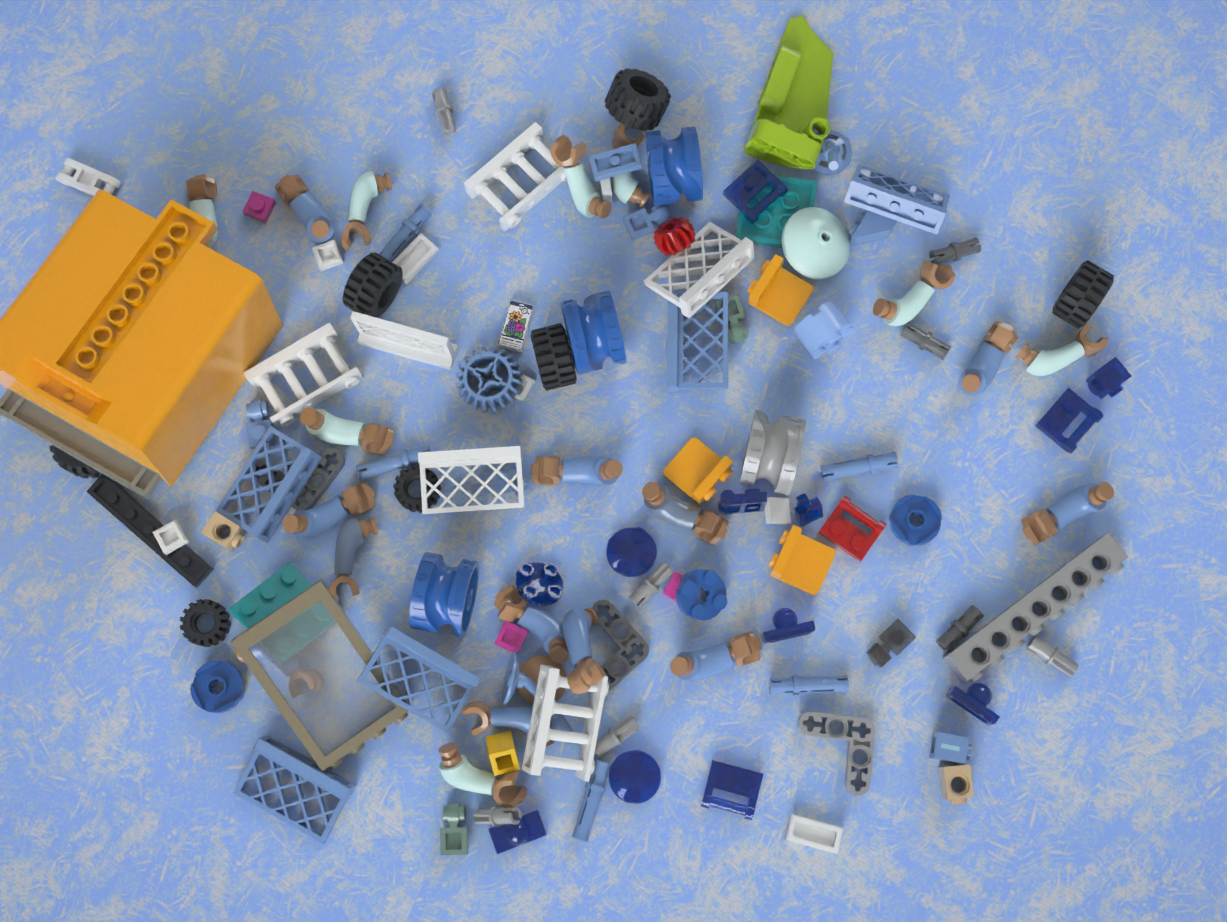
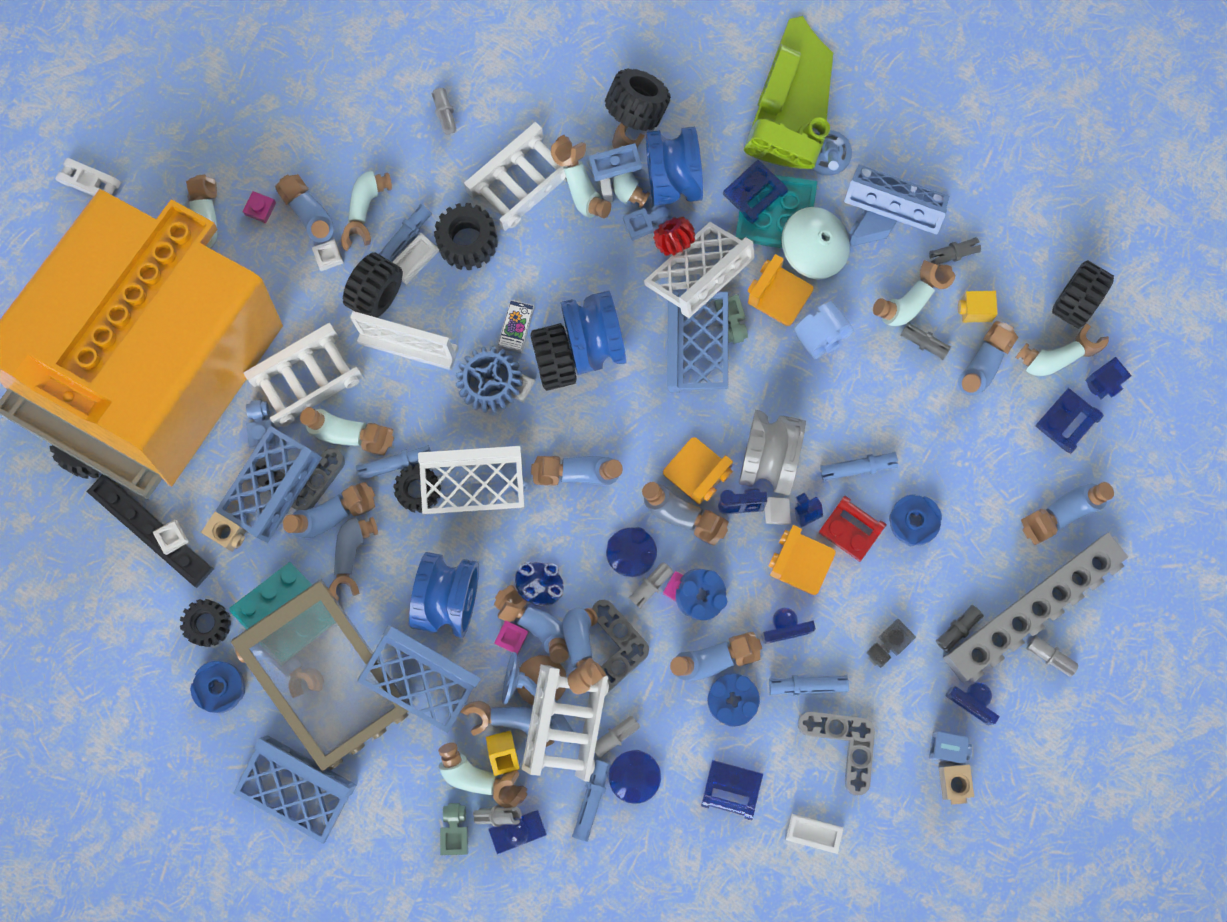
(462, 218): none -> black tyre
(742, 687): none -> blue plate
(978, 306): none -> yellow brick

